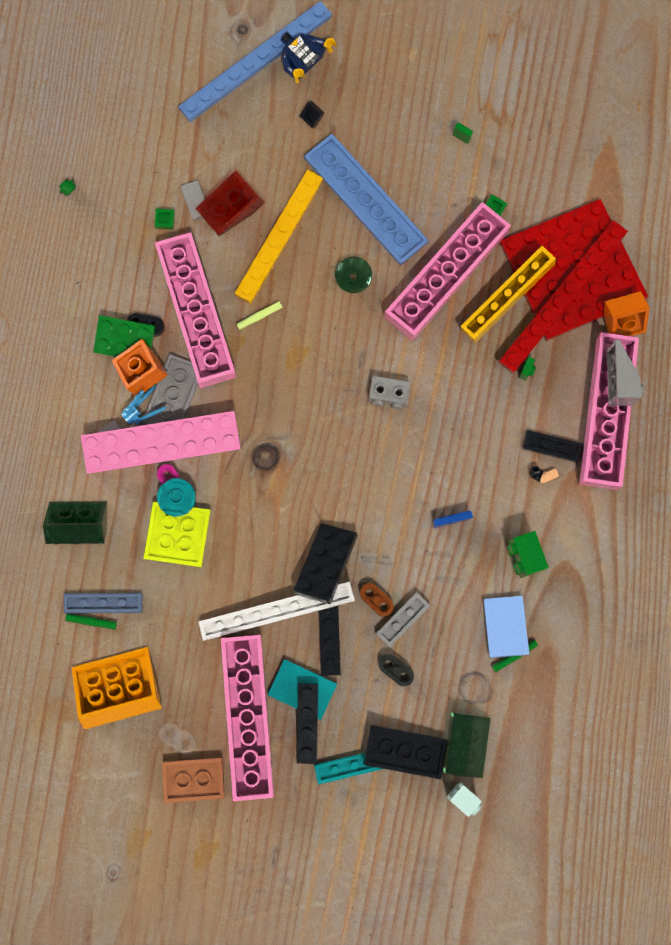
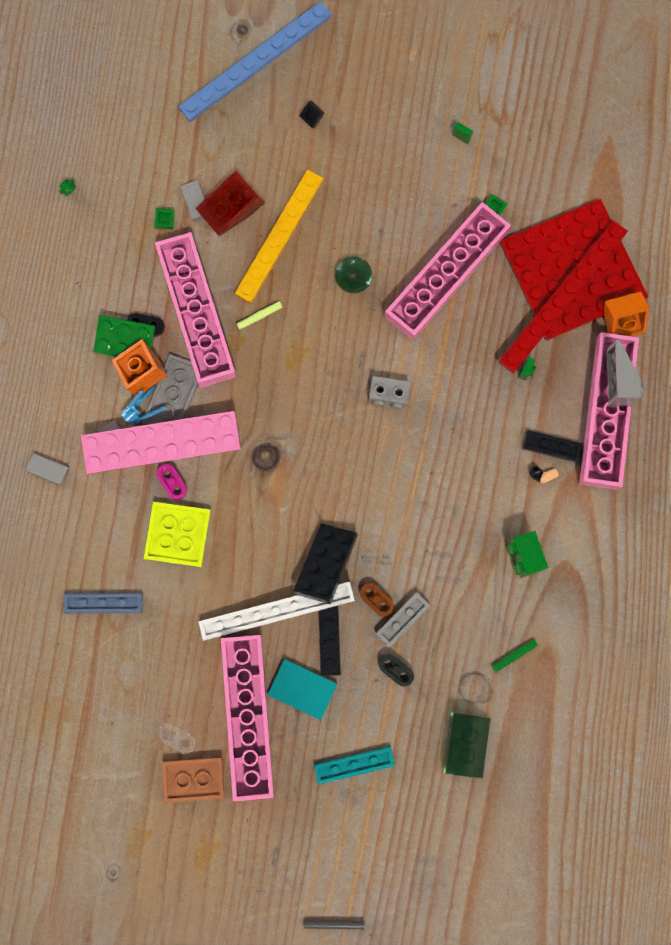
(47, 469): none -> light grey tile
(75, 523): clear green slope -> none
(91, 621): green piece -> none
(115, 688): light orange slope -> none
(176, 497): teal tile -> none
(303, 53): torso -> none
(307, 723): black plate -> none
(325, 924): none -> dark grey bar
(366, 199): medium blue plate -> none
(405, 752): black plate -> none
(452, 519): blue tile -> none
(464, 800): light aqua brick -> none
(506, 627): light blue tile -> none
(508, 294): yellow brick -> none

